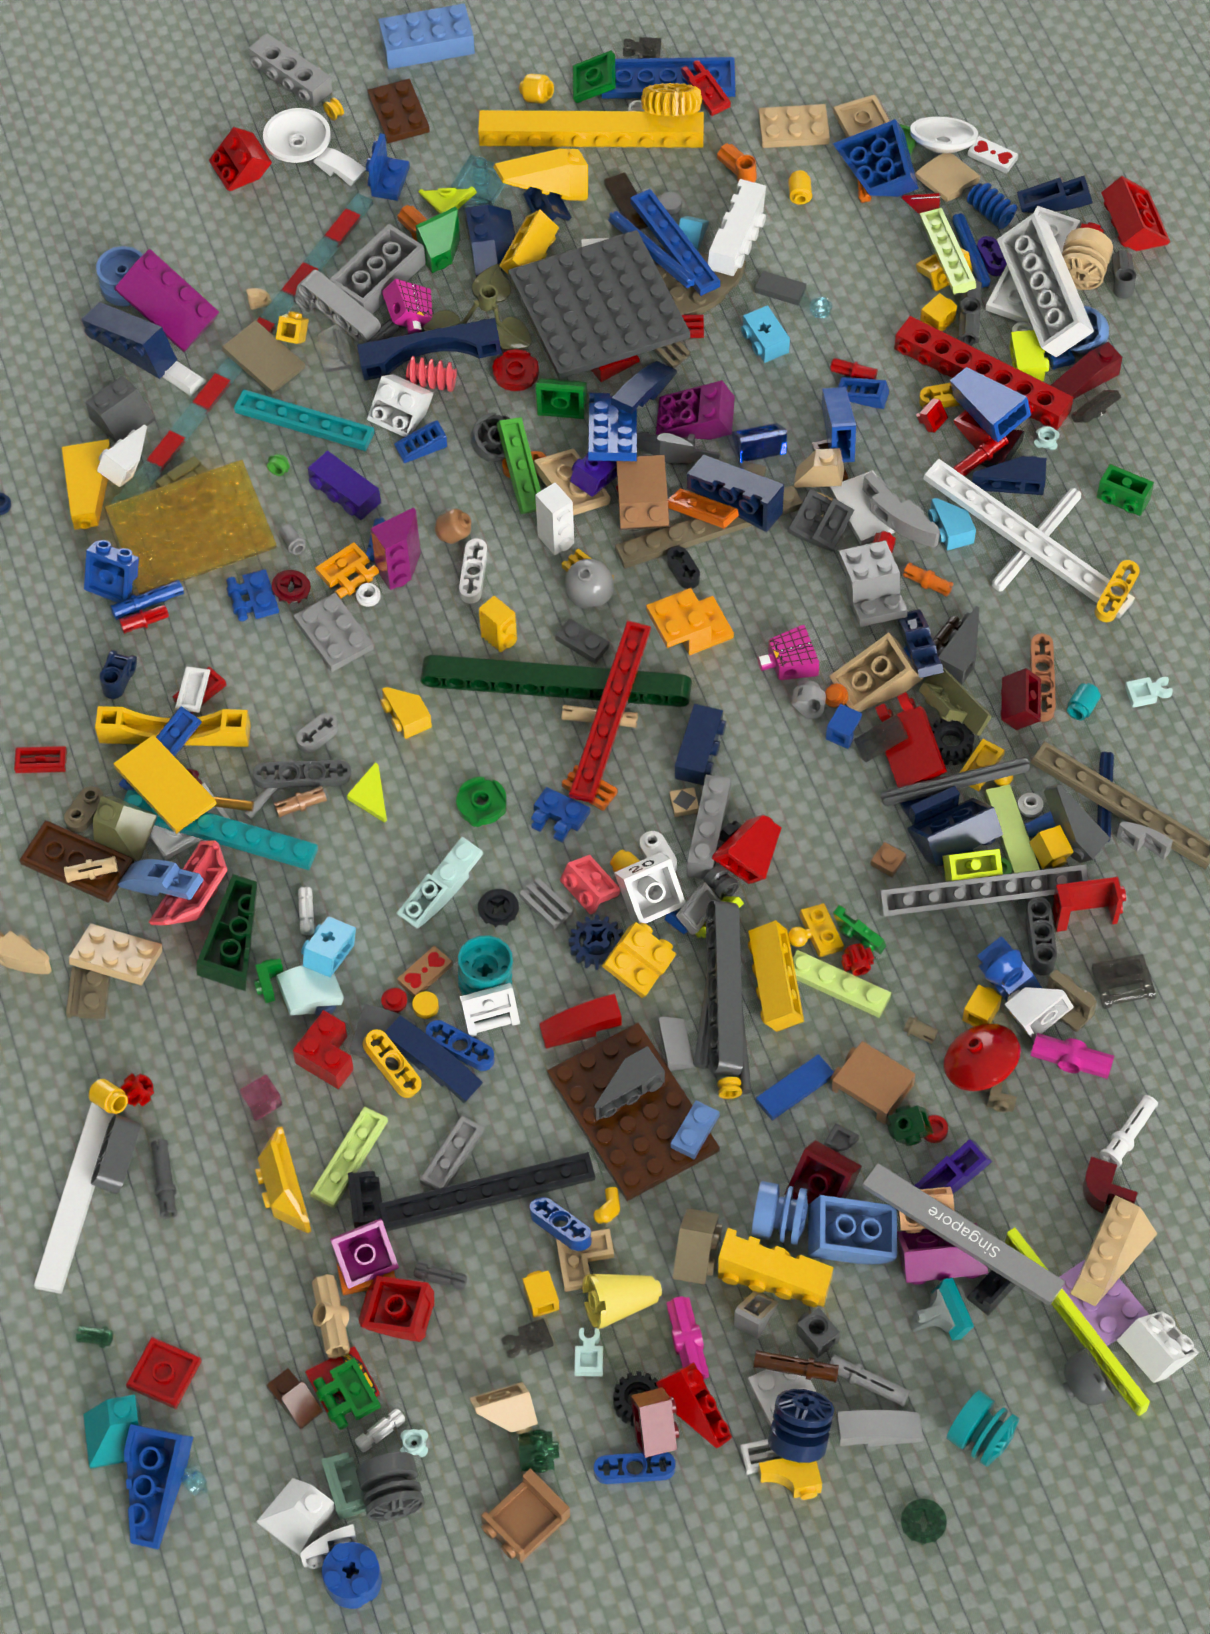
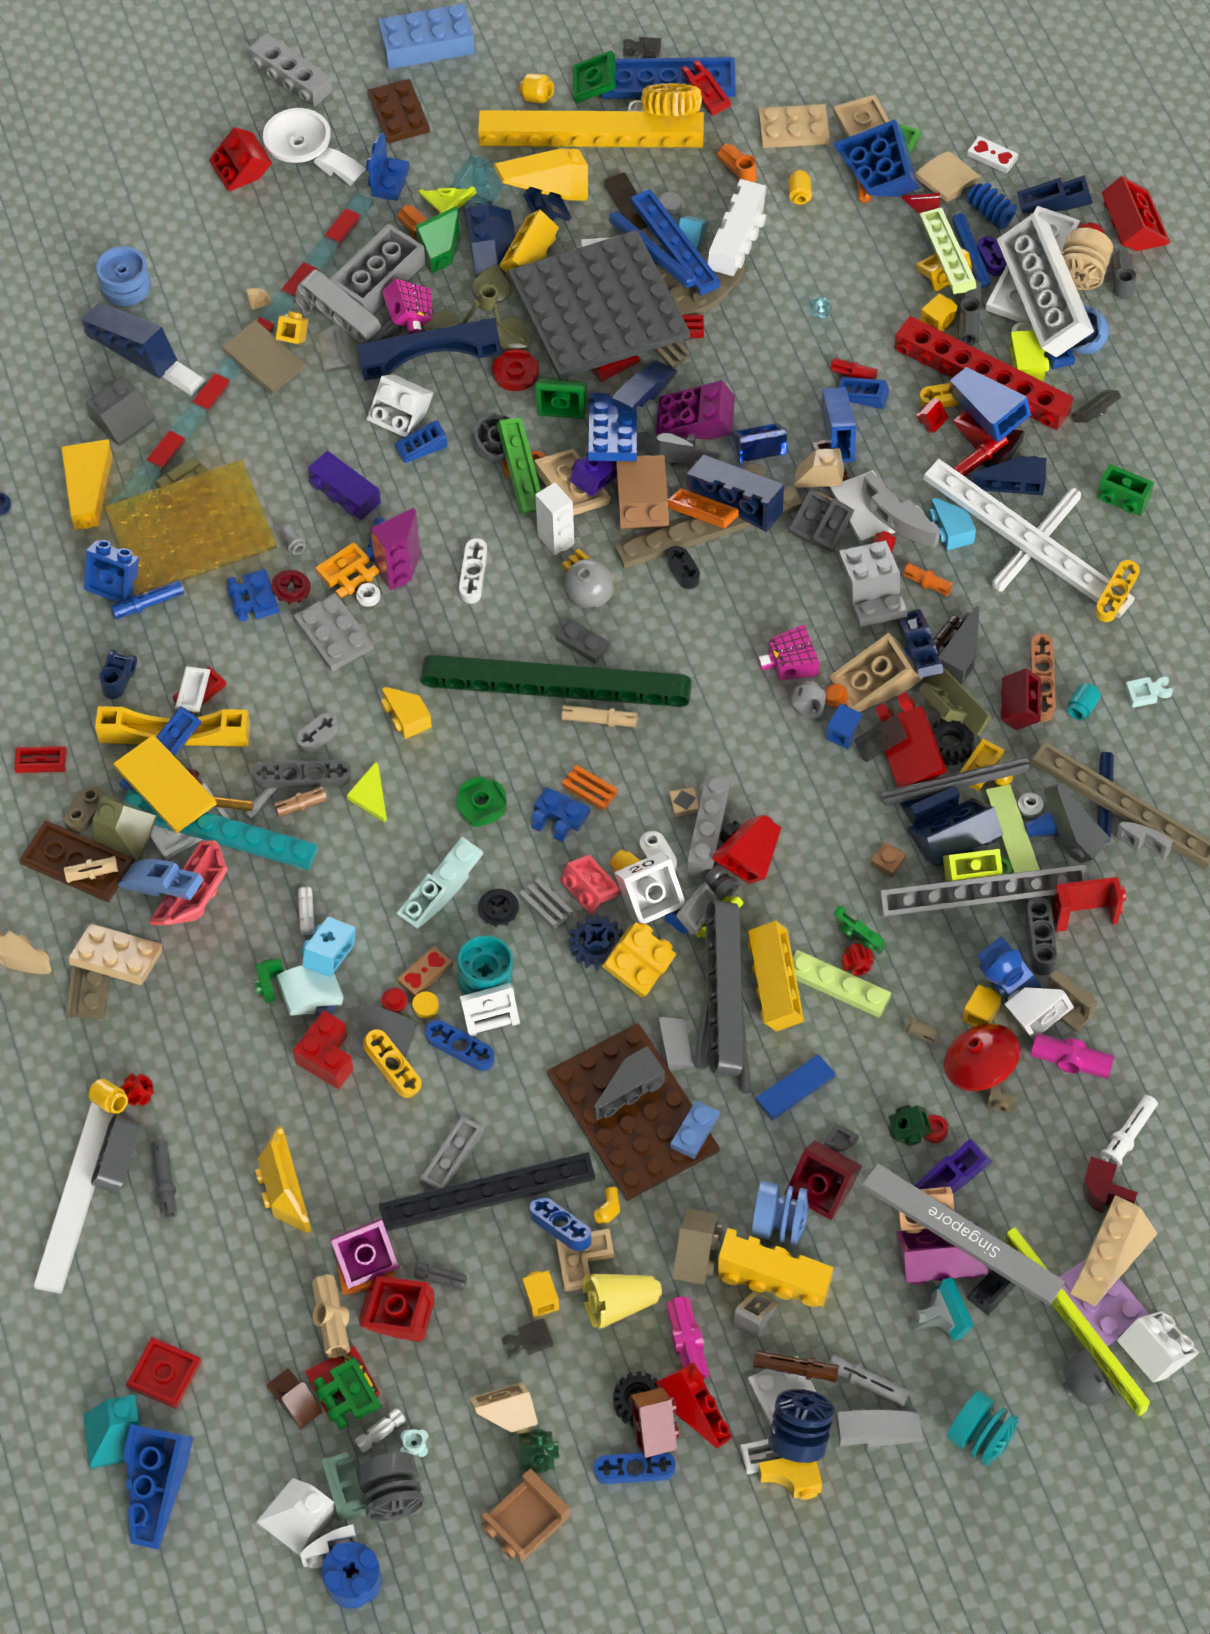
(98, 1336): clear green pin -> none
(122, 459): white slope -> none
(142, 618): red axle -> none
(166, 300): magenta slope -> none
(194, 1481): clear light blue plate -> none
(229, 941): dark green wedge -> none
(261, 1097): clear pink panel -> none
(278, 464): bright green plate -> none
(304, 420): teal plate -> none
(333, 109): yellow bush -> none
(349, 1157): yellowish green tile -> none
(365, 1197): black hinge -> none
(431, 374): coral piece -> none
(433, 1059): dark blue slope -> none
(453, 526): medium nougat head -> none
(498, 624): yellow brick -> none
(581, 1021): red slope -> none
(589, 1356): light aqua plate -> none
(610, 712): red tile -> none
(689, 621): light orange bracket -> none
(700, 744): dark blue brick -> none
(729, 1087): yellow bush -> none
(765, 334): medium azure brick -> none
(780, 288): dark grey tile -> none
(817, 1343): dark grey brick -> none
(818, 929): yellow plate -> none
(852, 1231): medium blue brick -> none
(873, 1080): medium nougat panel -> none
(933, 1514): clear green gear -> none
(943, 134): white dish -> none
(1046, 433): light aqua plate -> none
(1051, 847): yellow brick -> none
(1090, 371): dark red slope -> none
(1122, 973): clear smoke plate -> none

